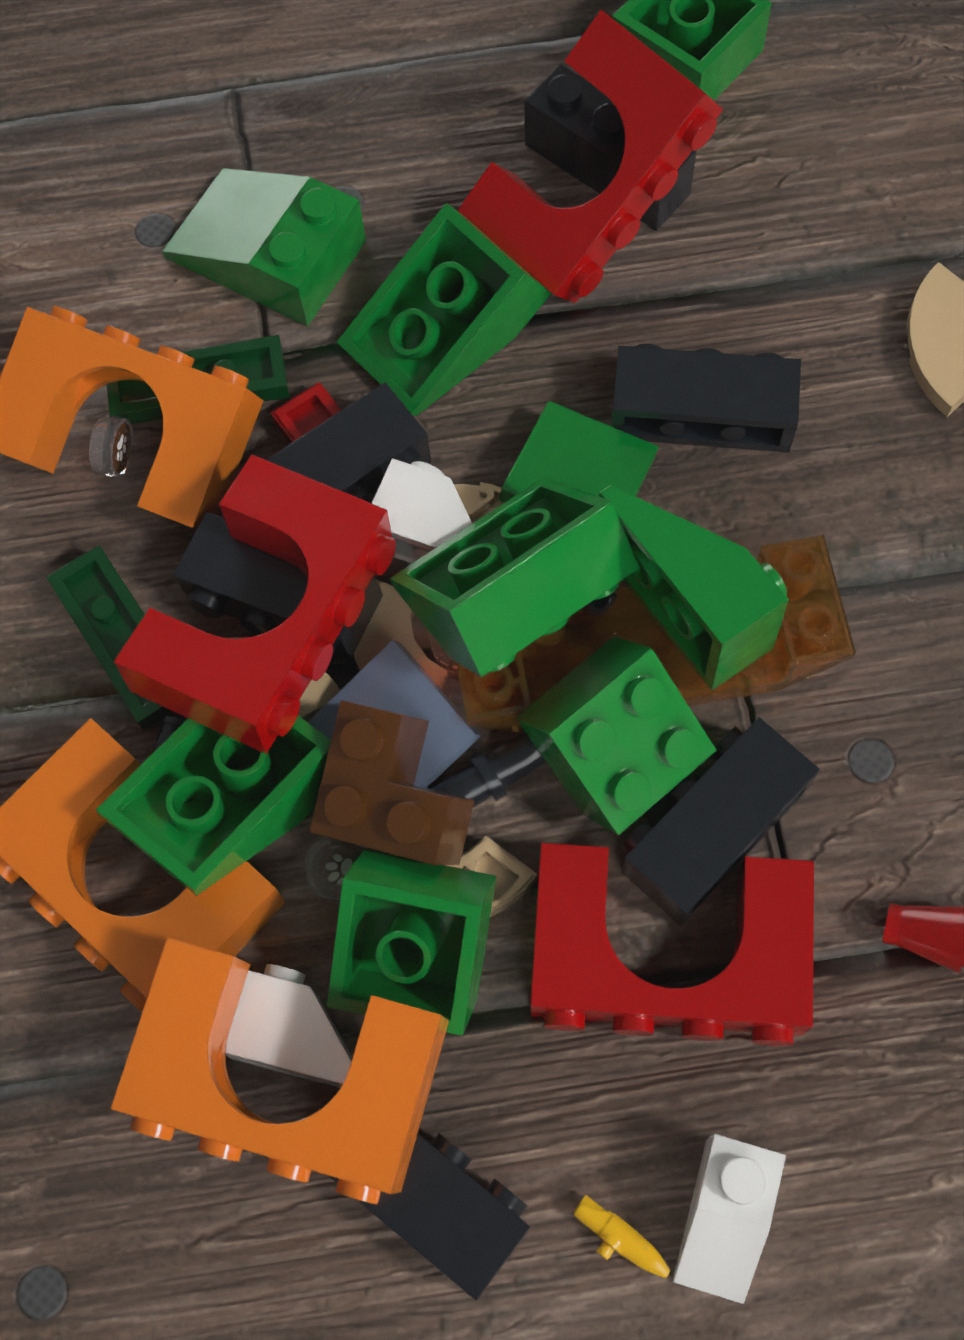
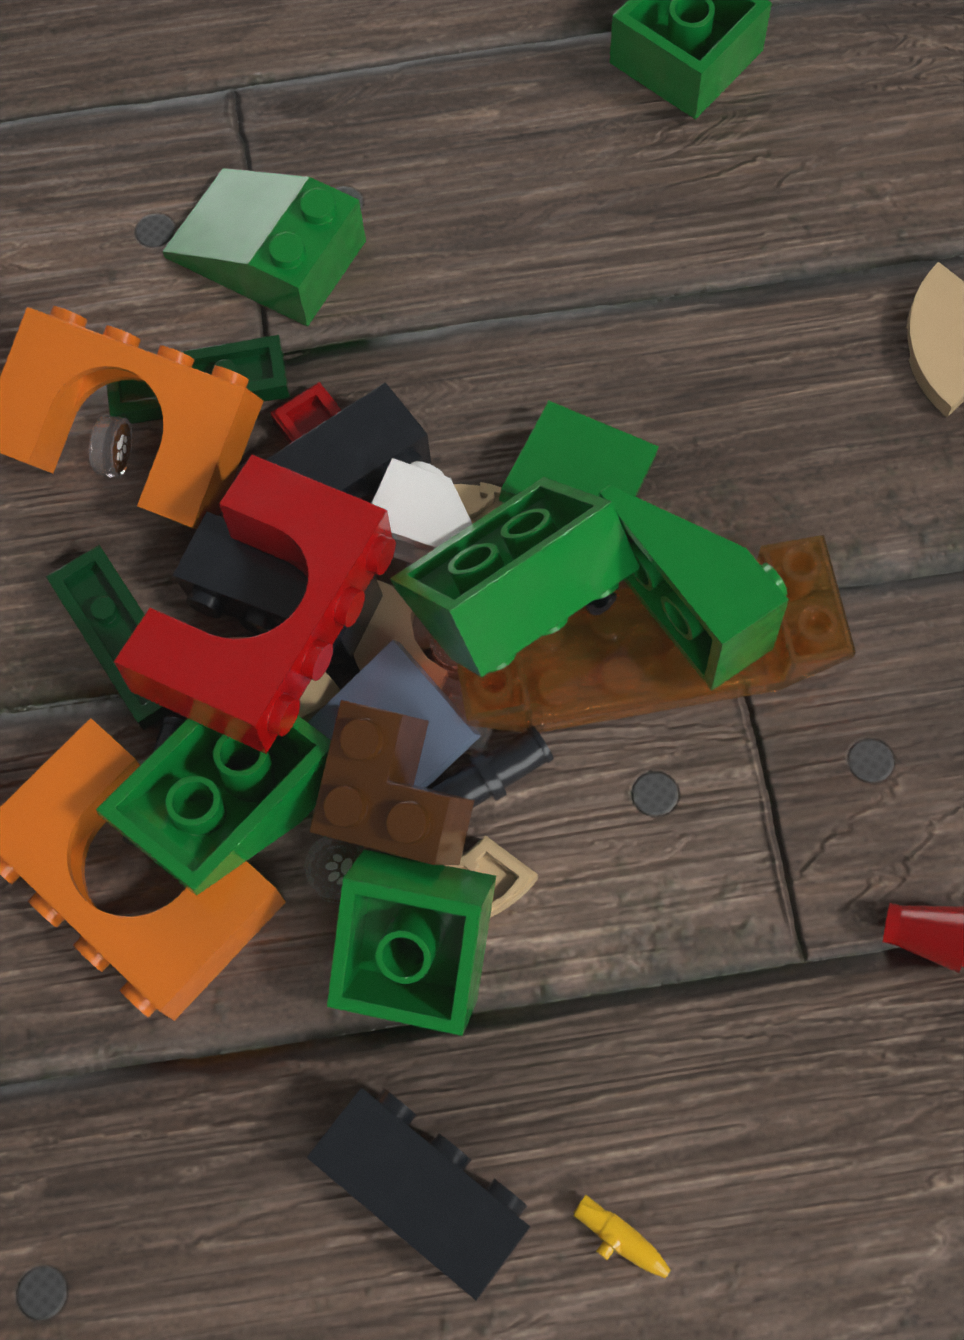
(182, 1081): orange arch -> none
(287, 1029): white slope -> none
(442, 312): green slope -> none
(586, 137): black brick -> none
(617, 733): green brick -> none
(662, 125): red arch -> none
(707, 397): black brick -> none
(717, 819): black brick -> none
(728, 1217): white slope -> none
(759, 992): red arch -> none

